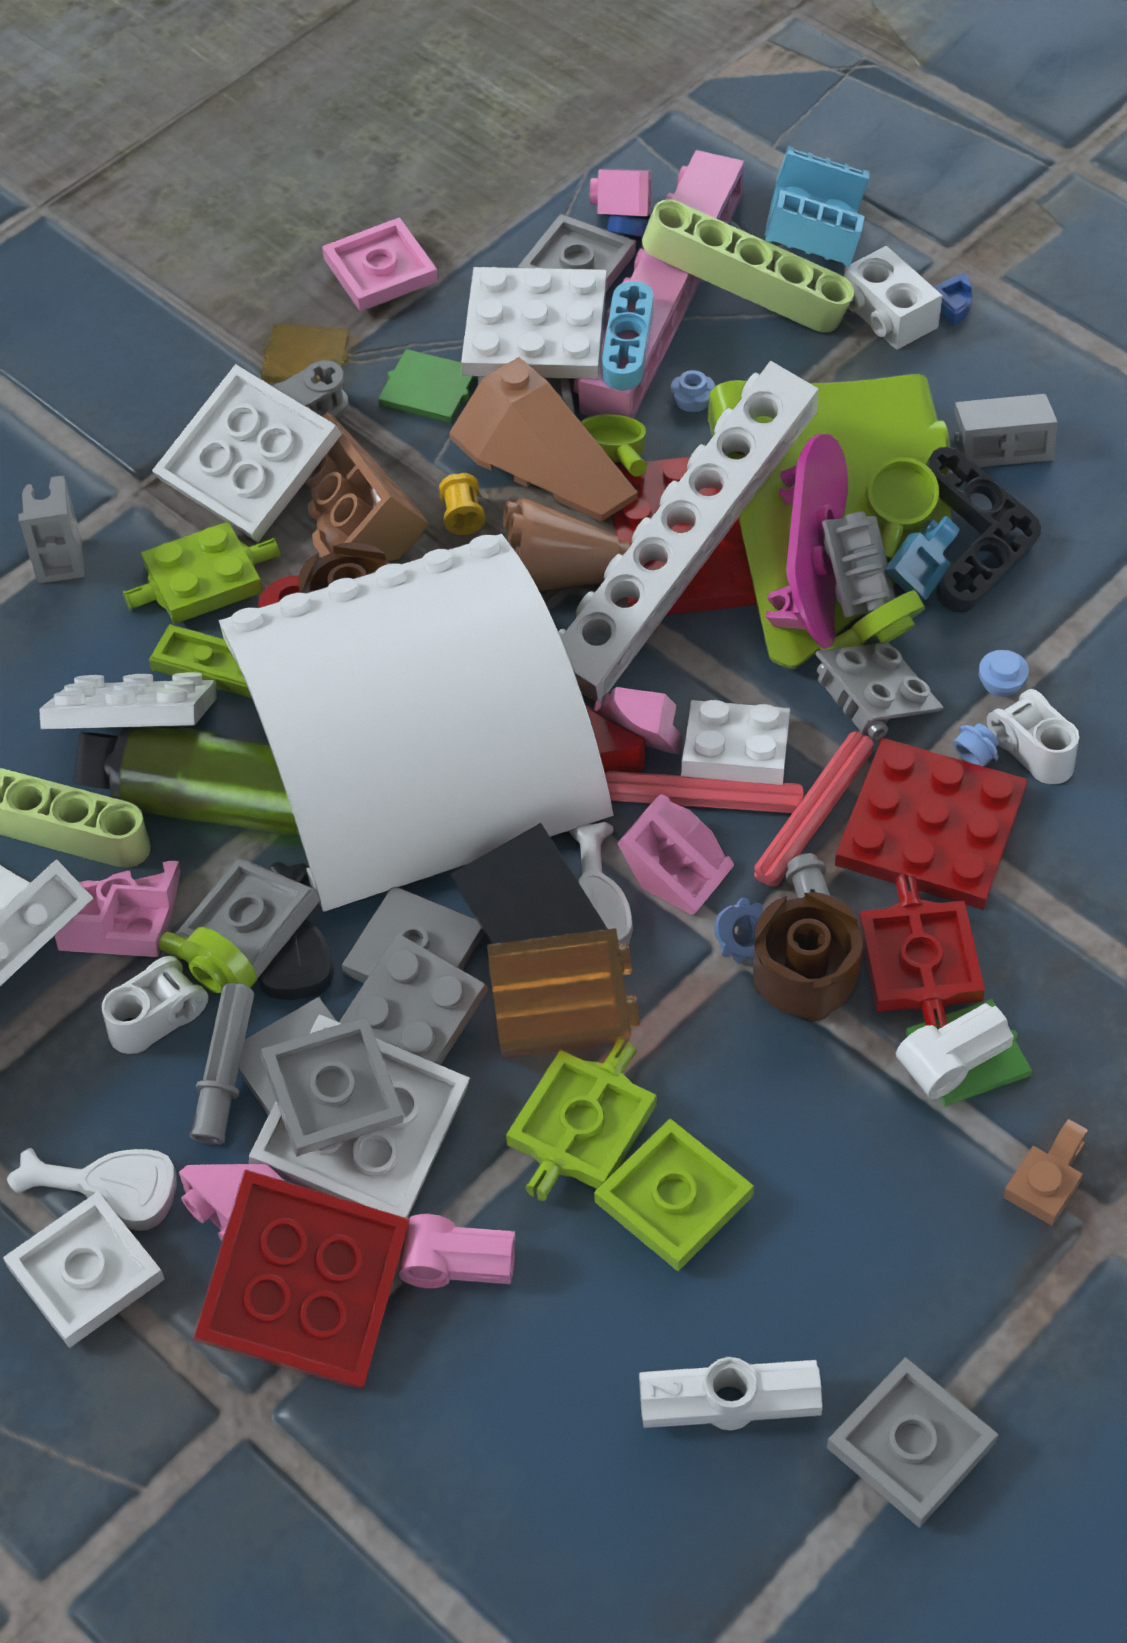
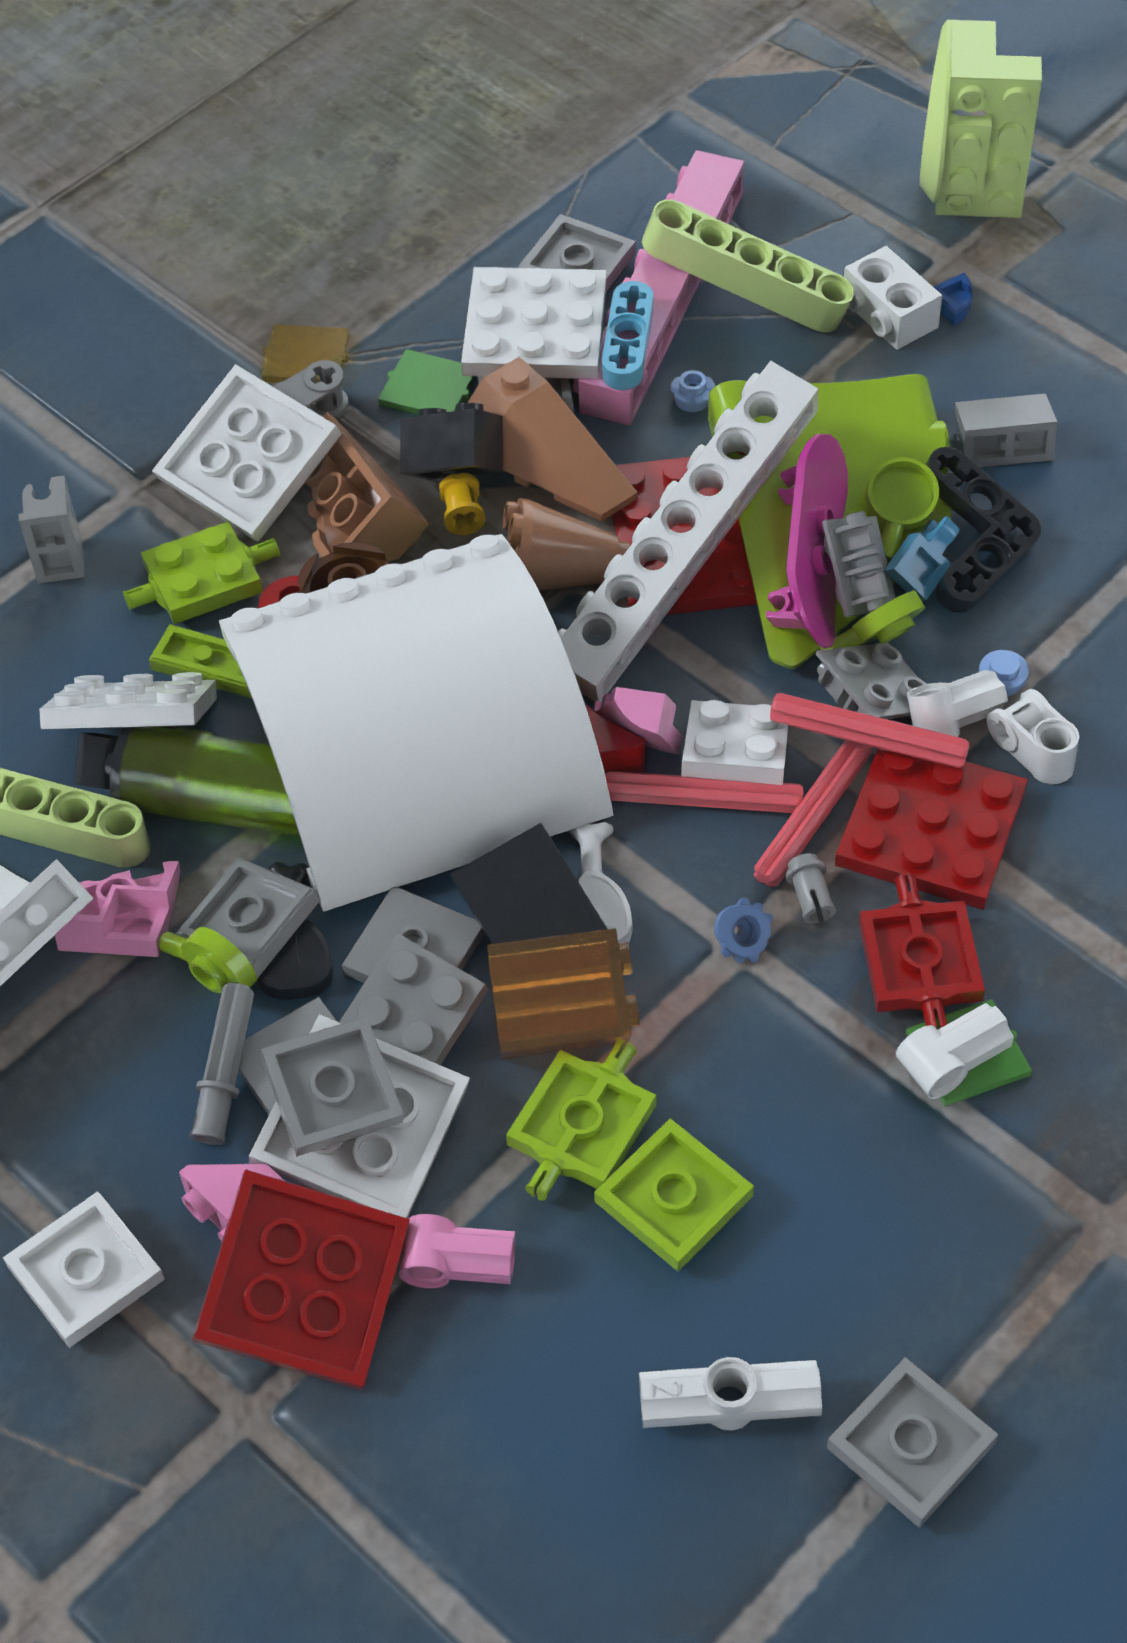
(133, 1182): white piece -> none
(155, 1004): white piece -> none
(380, 264): bright pink plate -> none
(451, 442): none -> black brick
(620, 439): lime piece -> none
(622, 192): bright pink slope -> none
(627, 226): blue tile -> none
(675, 855): bright pink slope -> none
(807, 955): reddish brown brick -> none
(817, 206): medium azure plate -> none
(869, 730): none -> coral axle
(956, 704): none -> white piece
(973, 160): none -> yellowish green piece
(977, 744): light blue plate -> none
(1047, 1180): nougat plate -> none

